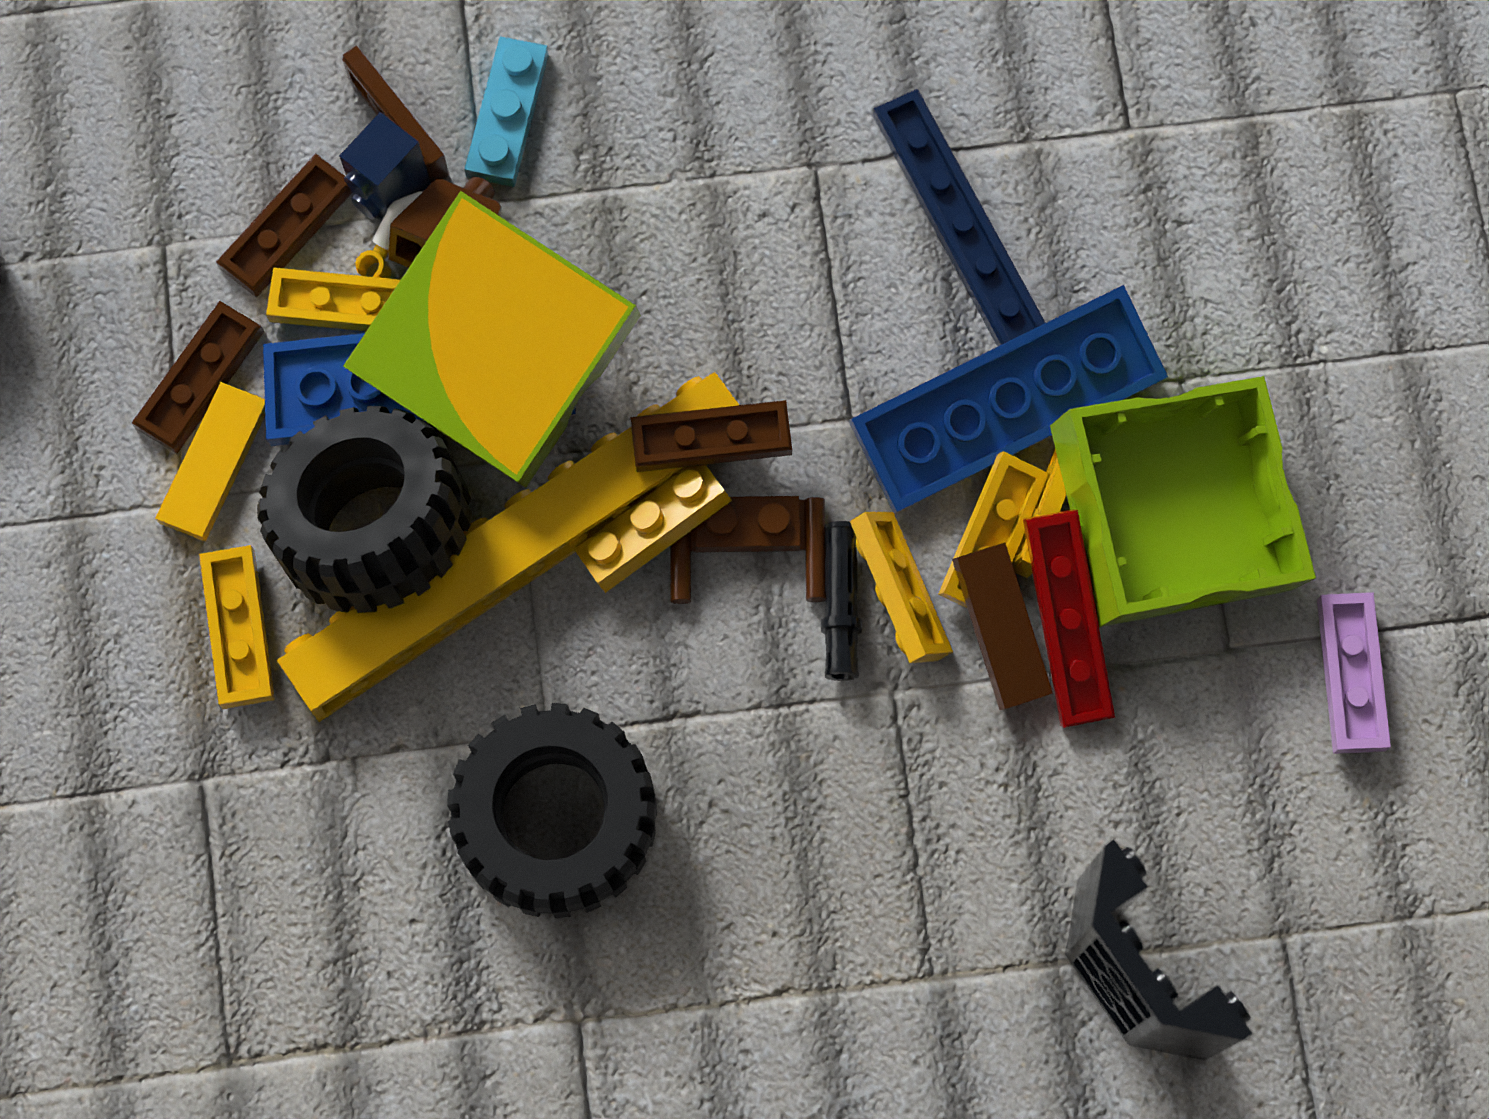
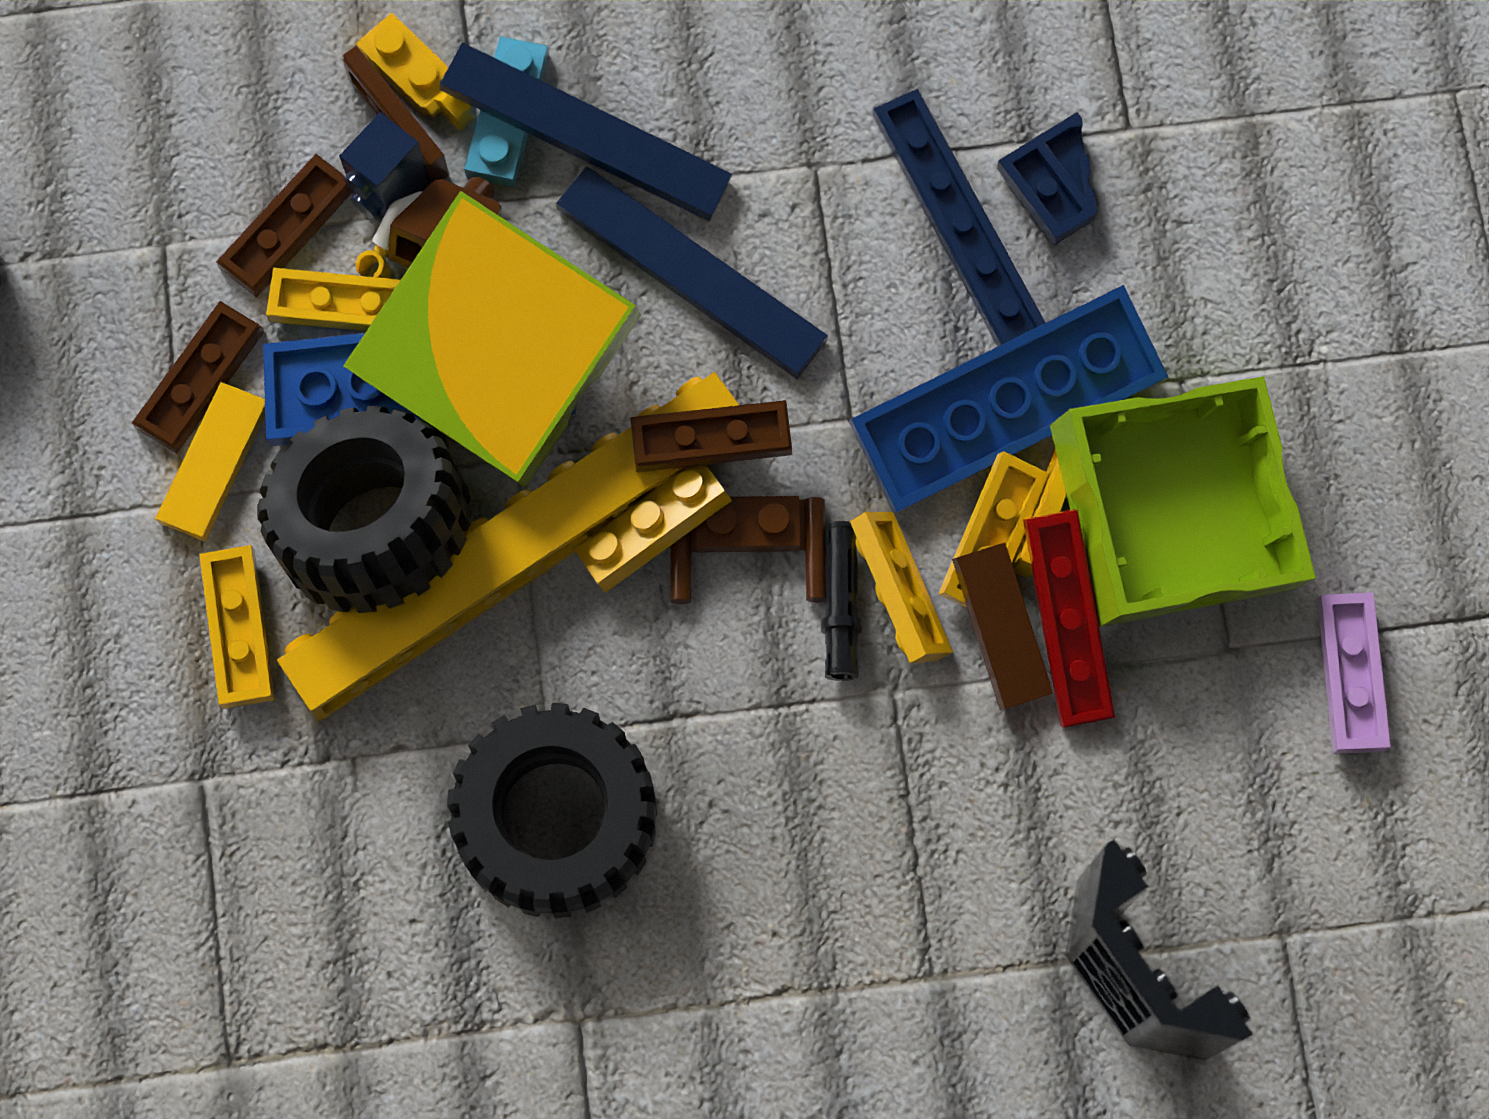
(412, 70): none -> yellow hinge
(585, 131): none -> dark blue tile
(692, 272): none -> dark blue tile
(1053, 179): none -> dark blue wing

